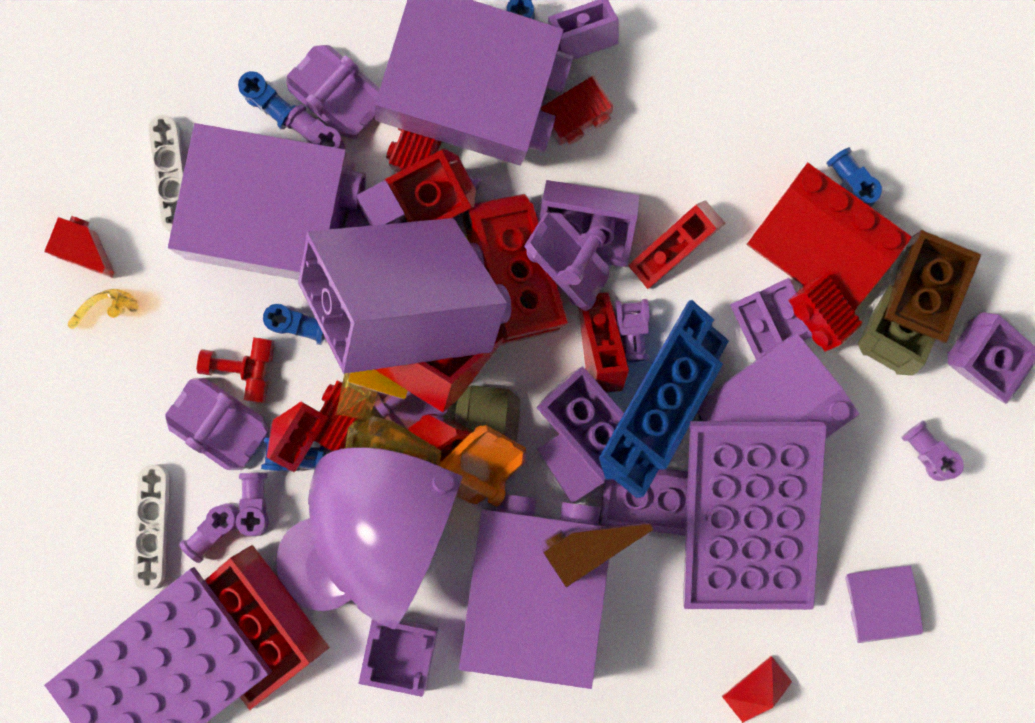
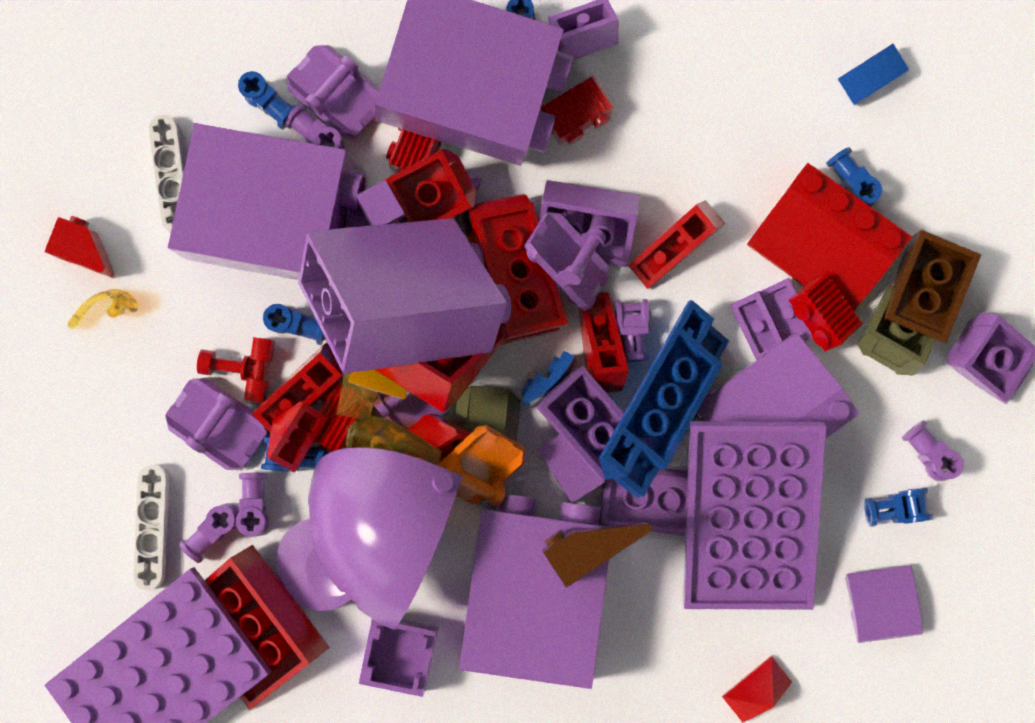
(302, 385): none -> red slope
(536, 390): none -> blue slope
(873, 74): none -> blue slope
(903, 507): none -> blue connector

